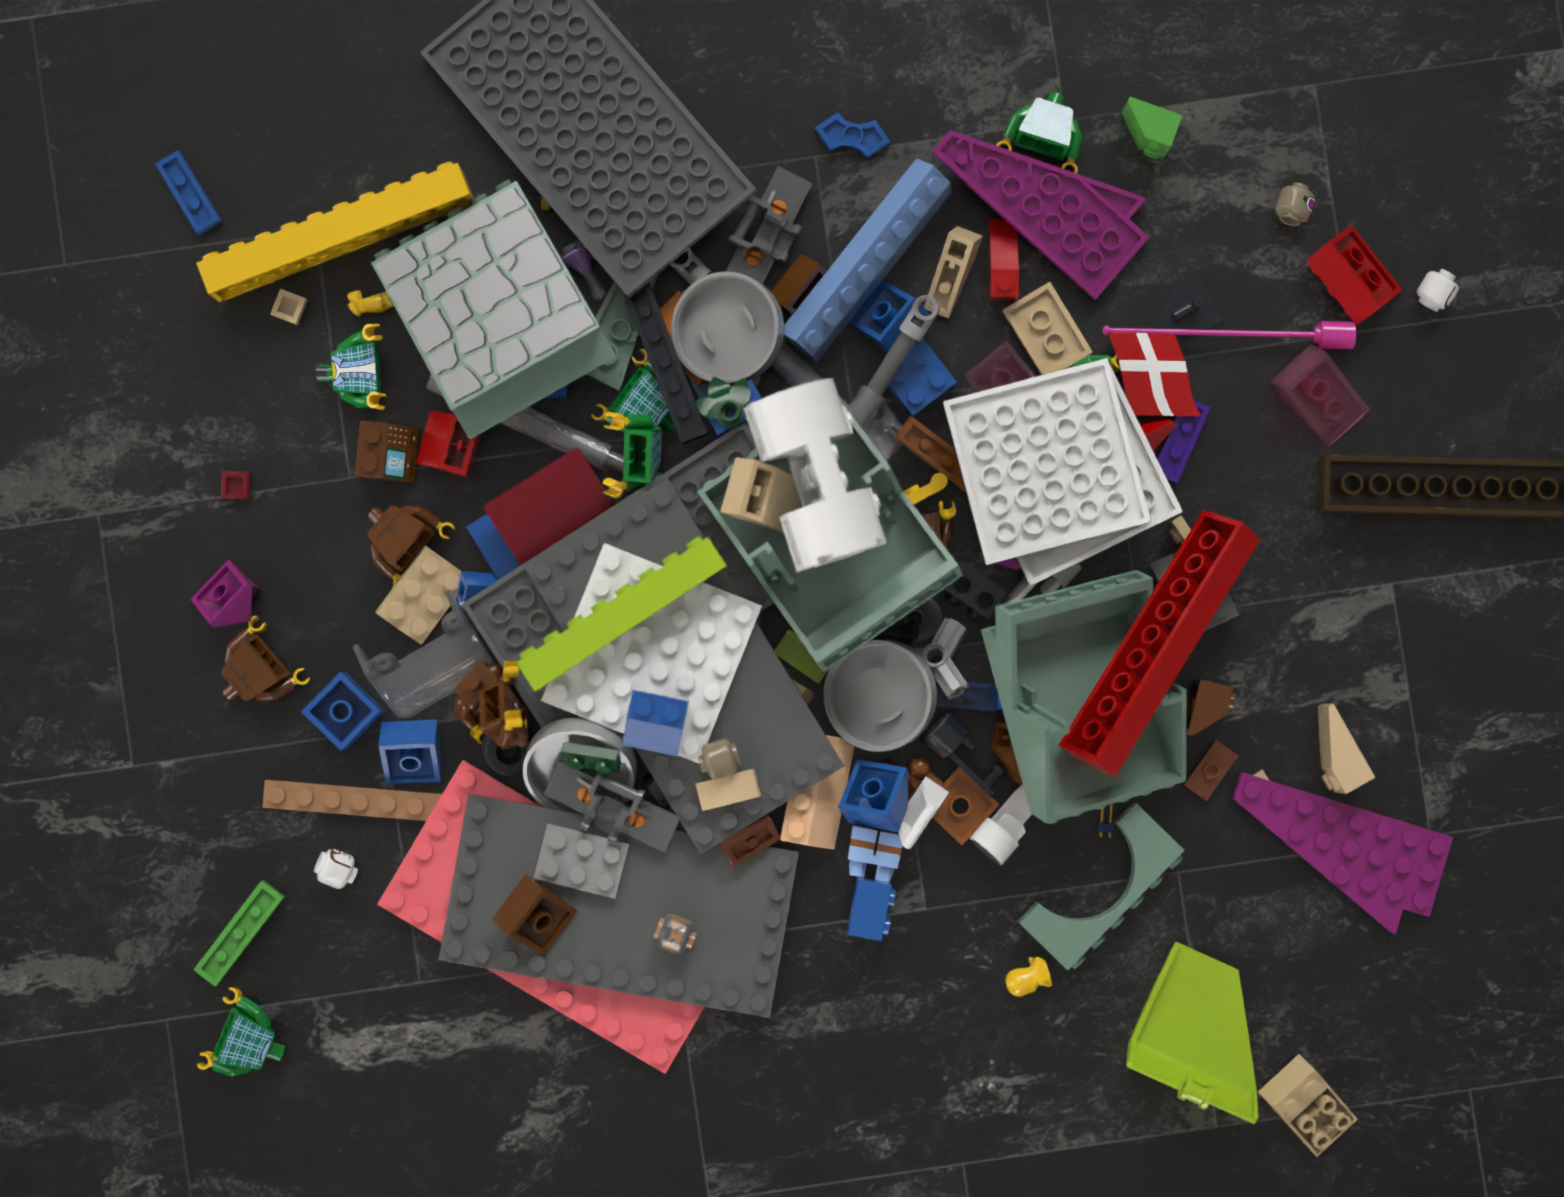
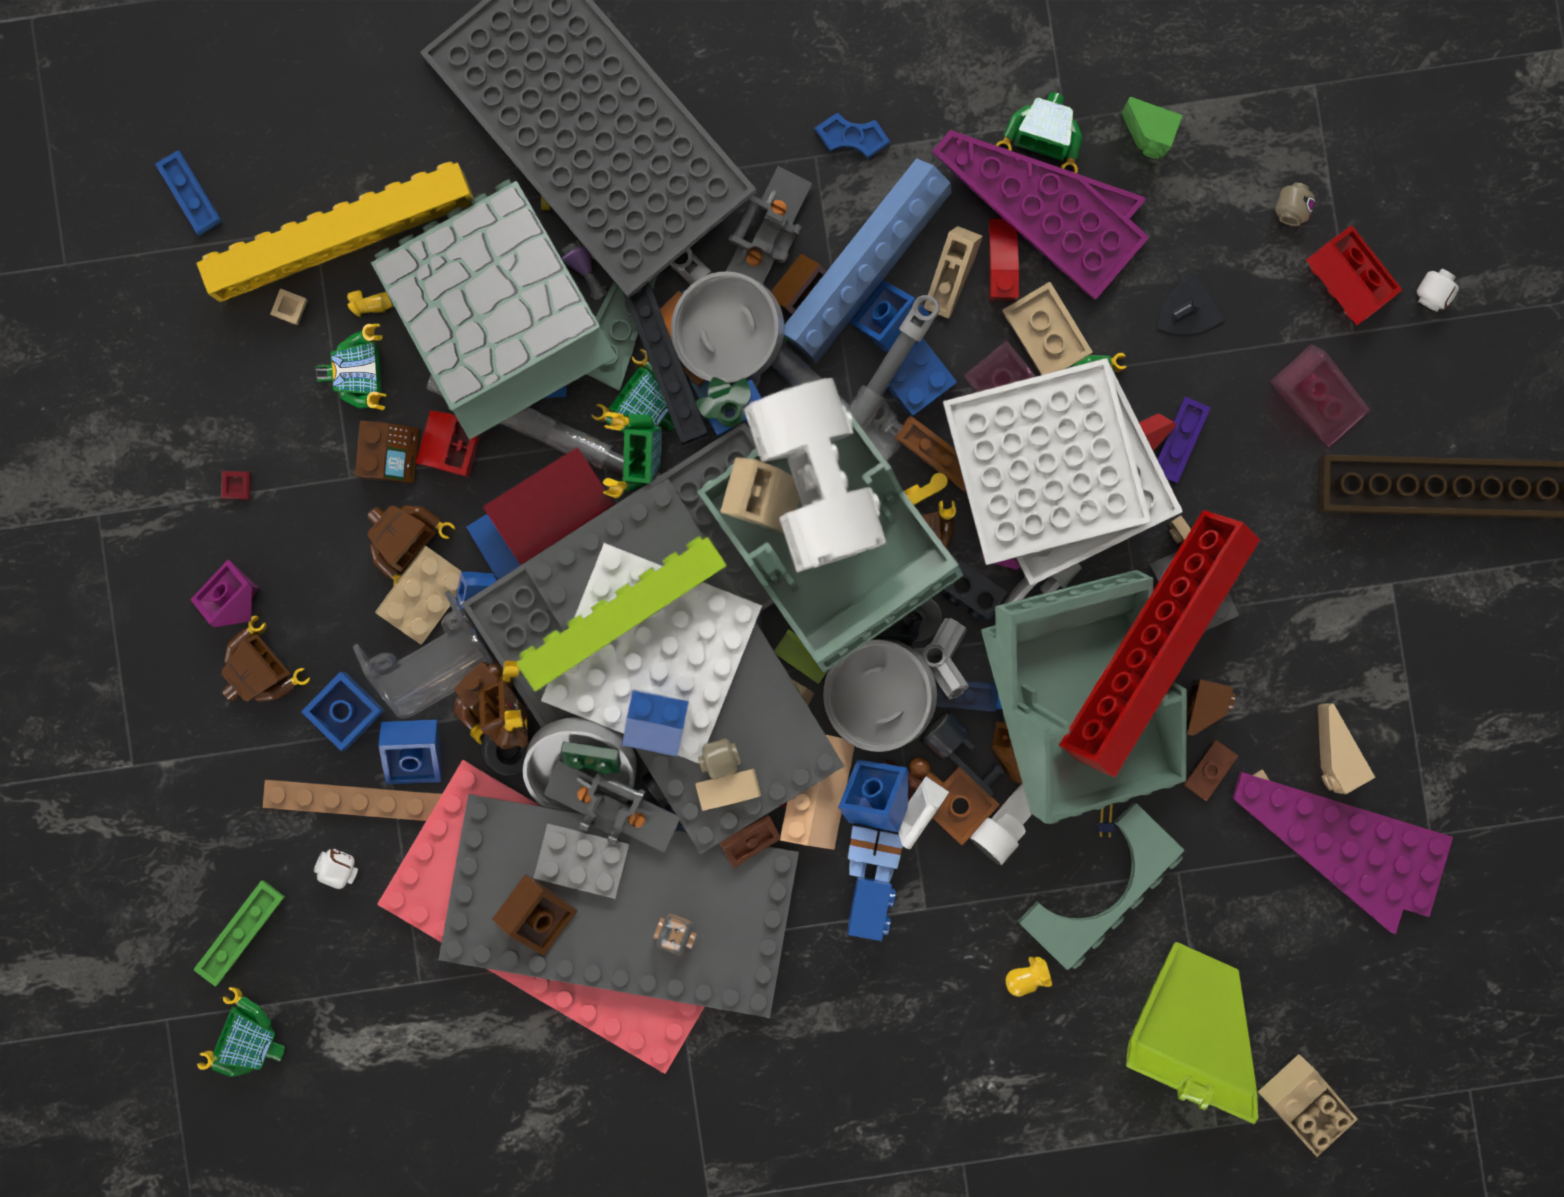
(1157, 373): flag -> none

